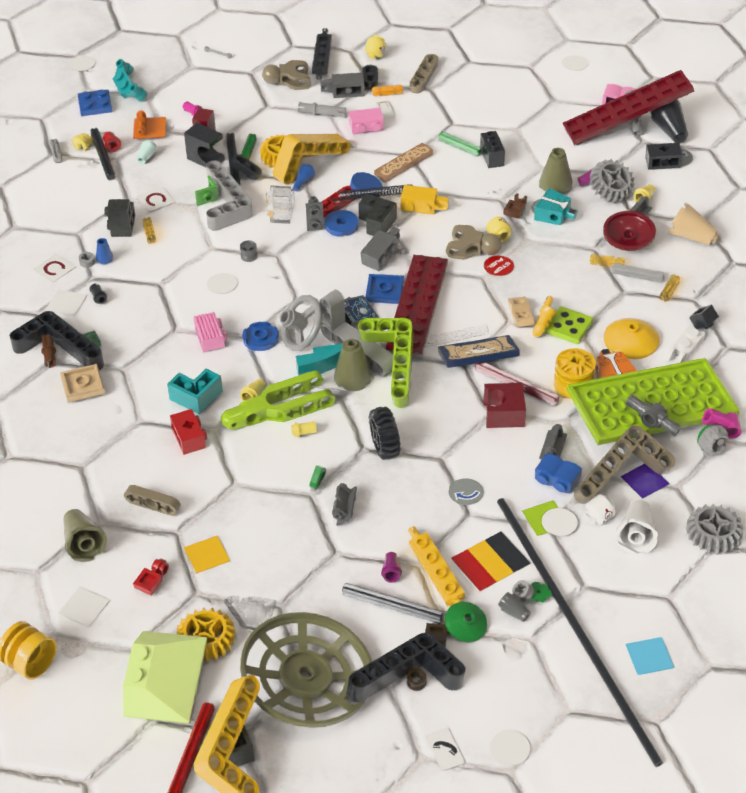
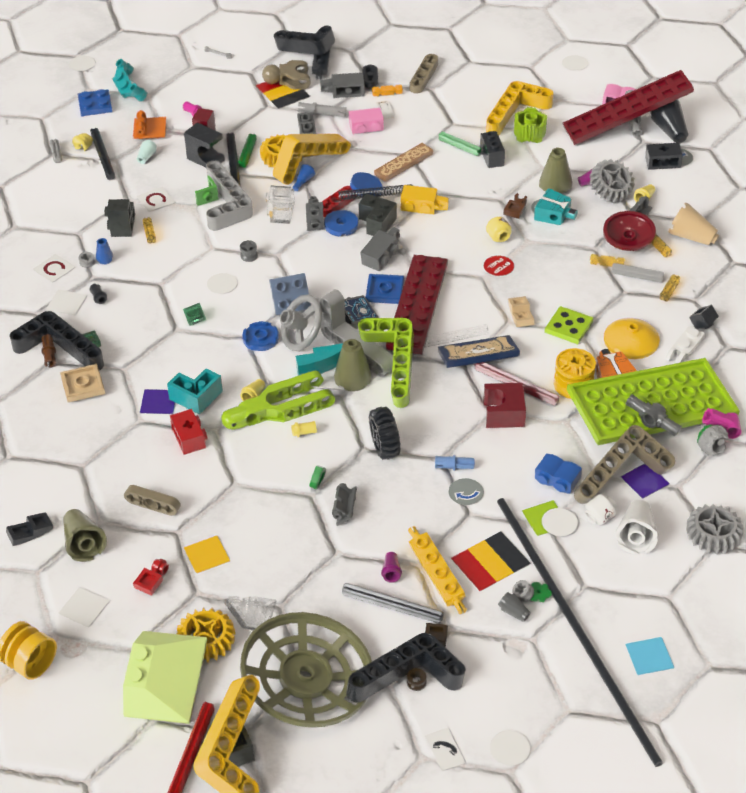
(34, 527): none -> black slope
(111, 141): red bush -> none
(156, 402): none -> dark purple sticker
(194, 314): none -> clear green tile
(209, 331): bright pink brick -> none
(245, 166): black plate -> none
(281, 94): none -> sticker
(286, 290): none -> sand blue plate
(303, 42): none -> black beam
(306, 123): none -> dark grey slope
(375, 47): light yellow head -> none
(454, 462): none -> medium blue axle
(462, 629): green dish -> none
(471, 243): dark tan piece -> none
(517, 94): none -> yellow beam
(530, 125): none -> lime brick
(545, 317): yellow piece -> none
(554, 441): dark grey hinge -> none
(660, 245): none -> clear yellow axle

